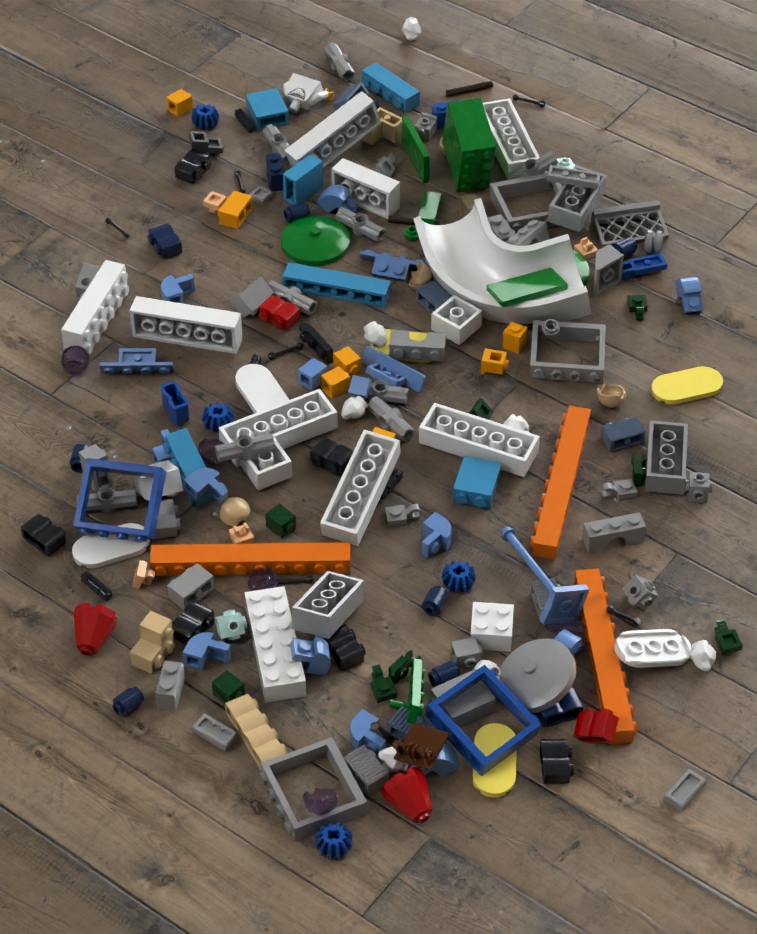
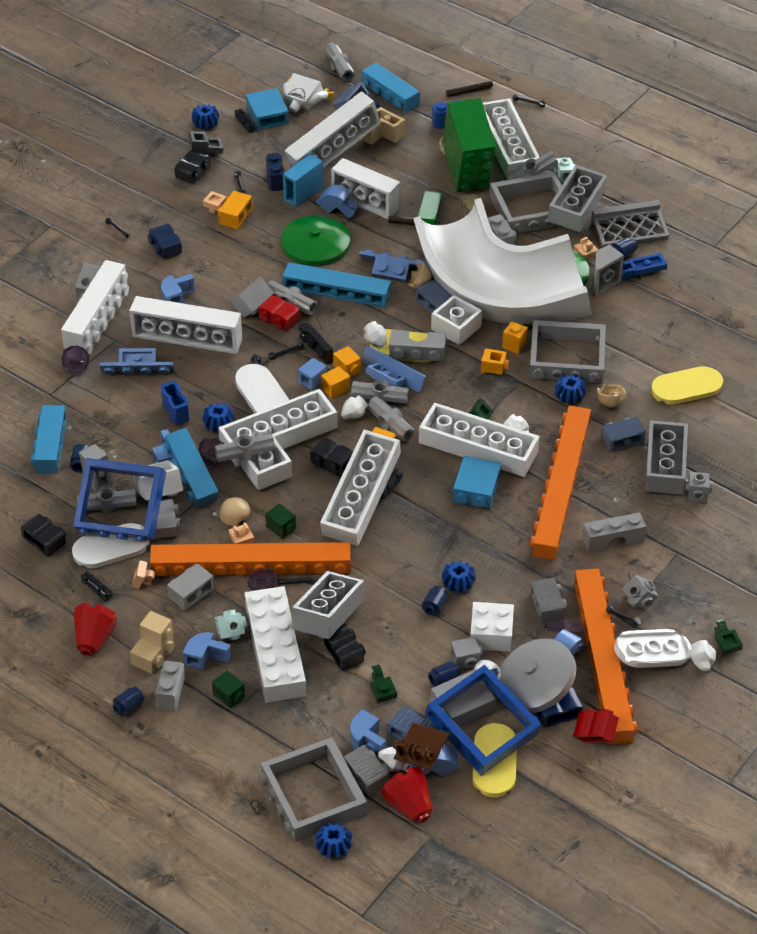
(49, 439): none -> dark azure brick
(179, 102): light orange brick -> none
(193, 621): black brick -> none
(204, 481): medium blue brick -> none
(214, 732): light grey plate -> none
(254, 729): tan brick -> none
(261, 195): light grey tile -> none
(277, 141): light grey piece -> none
(296, 212): dark blue brick -> none
(313, 653): medium blue brick -> none
(320, 801): clear purple hair -> none
(359, 386): medium blue tile -> none
(360, 224): light grey piece -> none
(381, 732): dark brown bar -> none
(385, 165): light grey plate -> none
(399, 515): light grey plate -> none
(399, 668): dark green plate -> none
(411, 28): white rock -> none
(411, 233): green plate -> none
(415, 149): green tile -> none
(416, 693): green plate -> none
(426, 126): light grey brick -> none
(437, 534): medium blue brick -> none
(527, 287): green tile -> none
(530, 234): light grey arch -> none
(550, 323): light grey plate -> none
(555, 761): black brick -> none
(563, 602): medium blue tile -> none
(570, 389): none -> blue gear
(573, 177): light grey tile -> none
(622, 489): light grey plate -> none
(637, 304): dark green plate -> none
(638, 471): dark green plate -> none
(653, 242): light grey wheel -> none
(685, 790): light grey tile -> none
(689, 291): medium blue brick -> none

